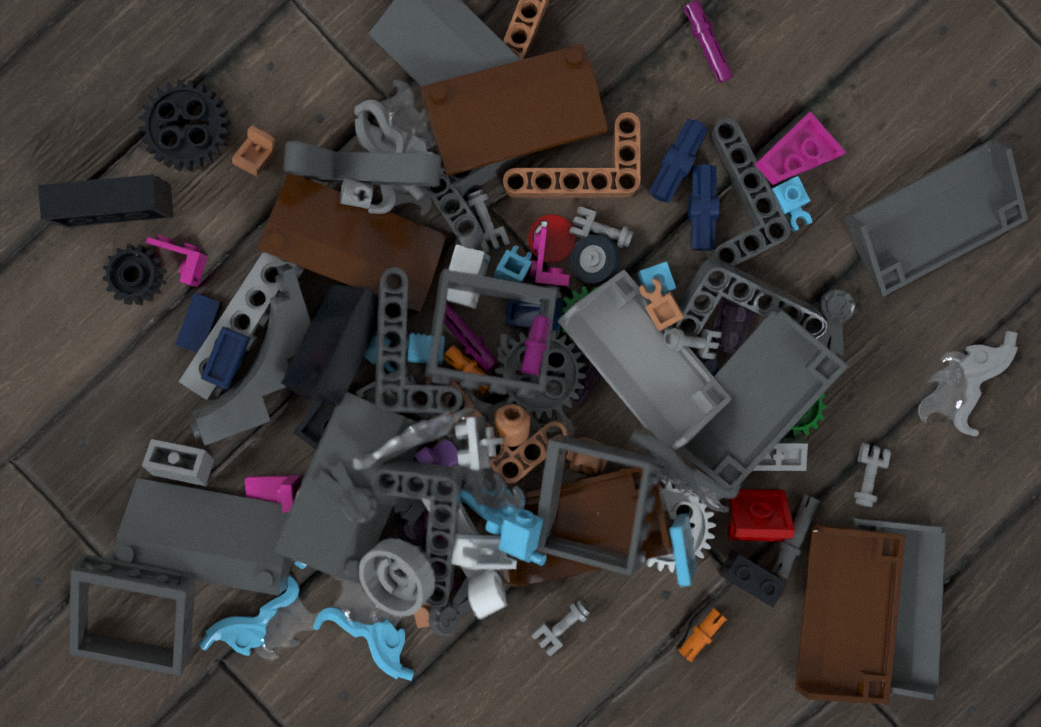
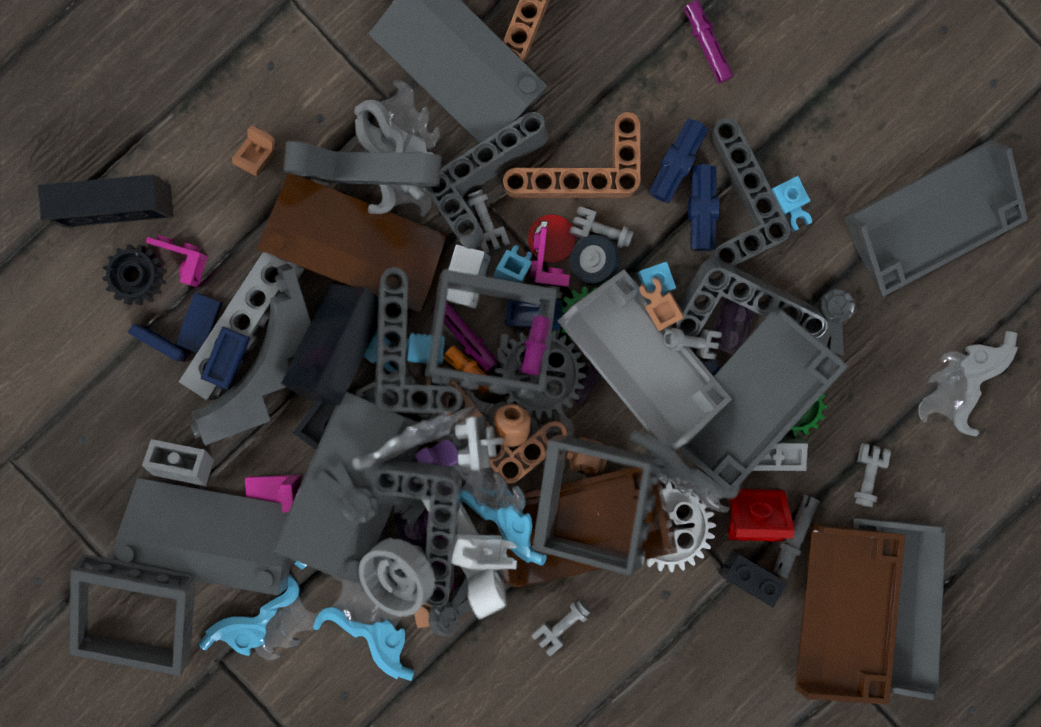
(158, 342): none -> dark blue tile
(184, 101): black gear -> none
(356, 193): light grey pin -> none
(514, 109): reddish brown slope -> none
(518, 532): medium azure brick -> none
(683, 549): medium azure tile -> none
(702, 635): orange pin -> none
(799, 150): dark pink wing -> none

